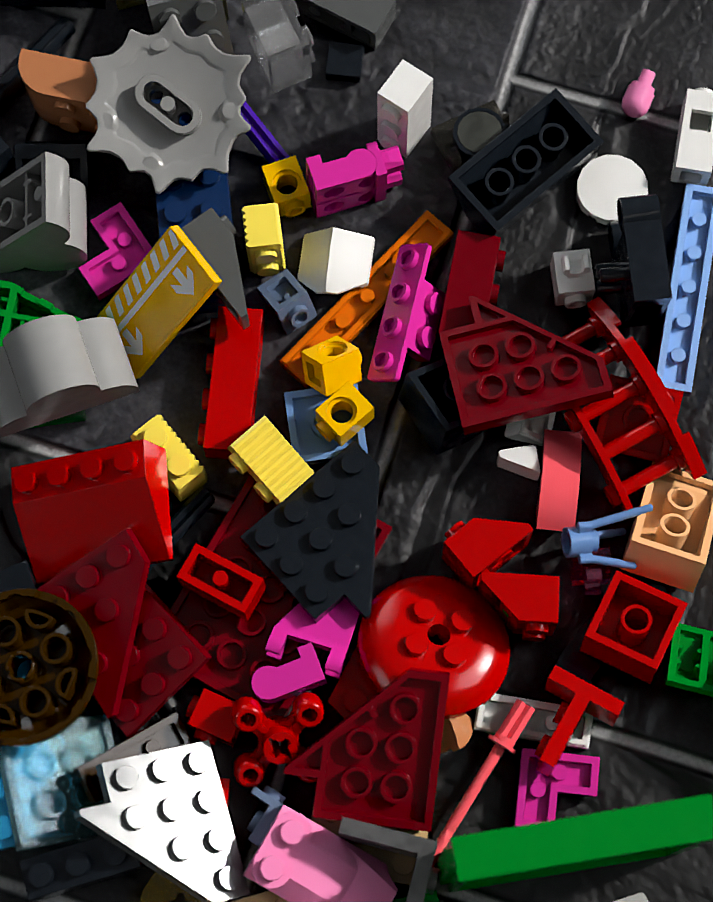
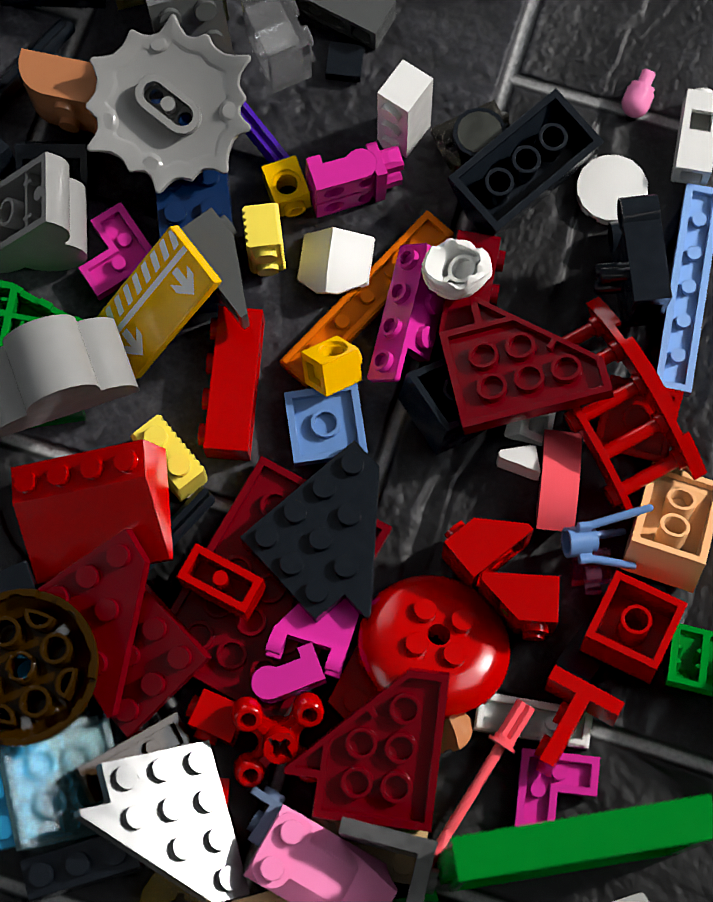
(269, 461): light yellow brick -> none
(288, 301): sand blue bracket -> none
(347, 399): yellow brick -> none
(456, 269): none -> white hair
(572, 278): white brick -> none

